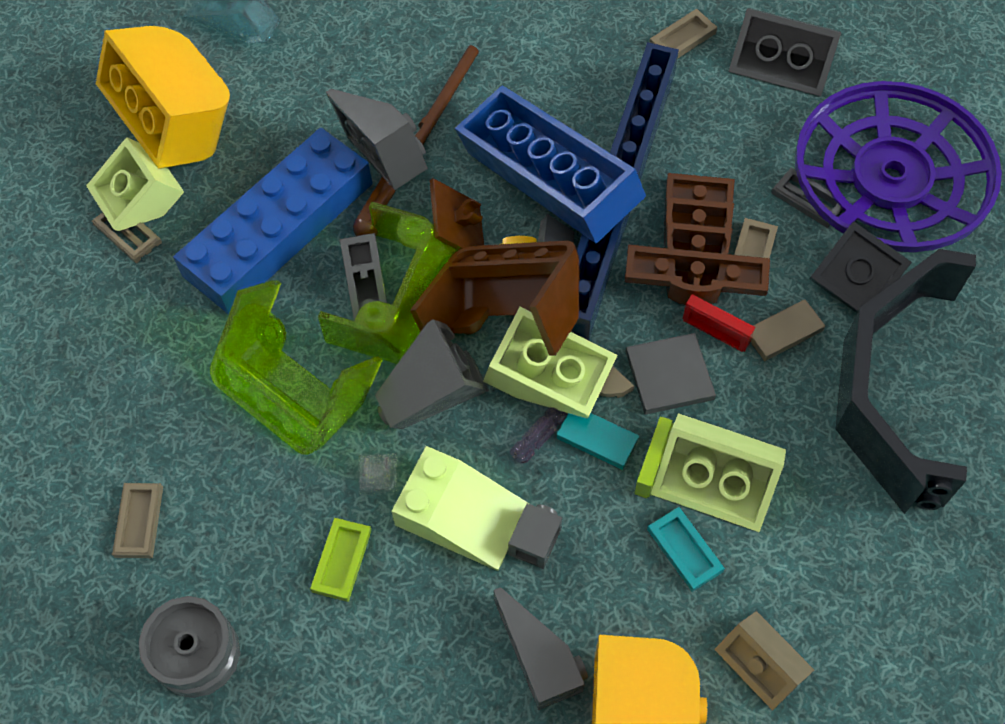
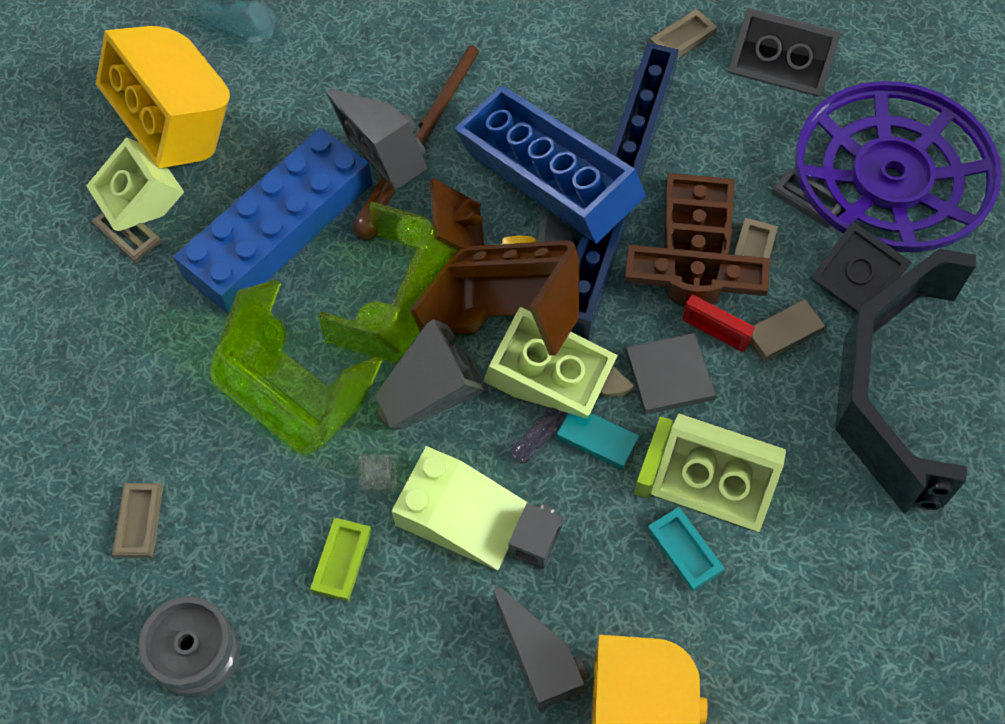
(362, 271): dark grey slope -> none
(764, 659): dark tan panel -> none

